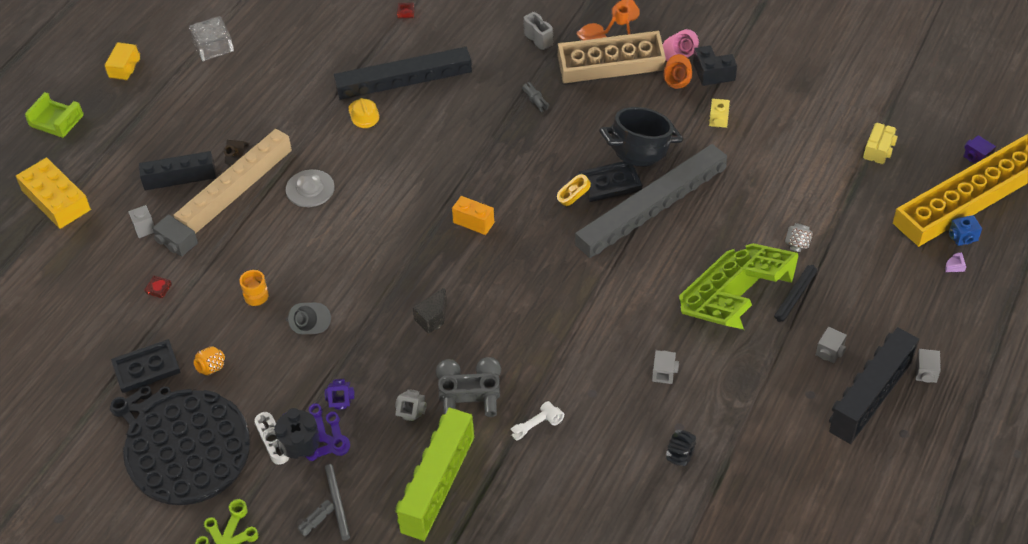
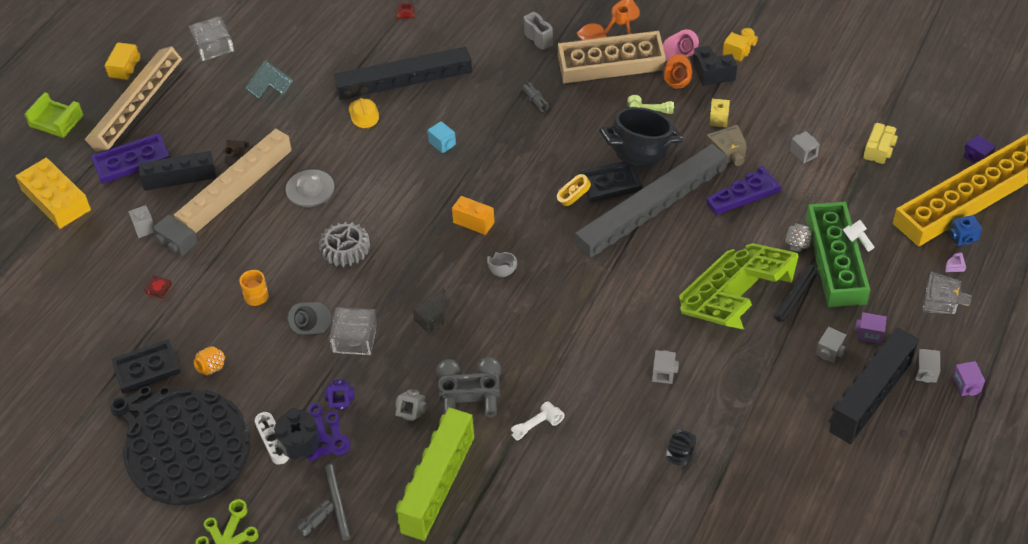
(126, 158): none -> dark purple plate
(133, 99): none -> tan brick
(267, 75): none -> clear light blue panel
(344, 244): none -> light grey gear
(353, 331): none -> clear brick
(441, 137): none -> medium azure brick
(502, 264): none -> light grey hair
(636, 101): none -> yellowish green brick
(729, 142): none -> dark tan torso
(740, 45): none -> yellow brick
(752, 188): none -> dark purple wing
(804, 147): none -> light grey brick
(837, 256): none -> bright green brick
(856, 231): none -> white brick
(871, 328): none -> medium lavender brick
(944, 294): none -> clear torso
(968, 378): none -> medium lavender brick

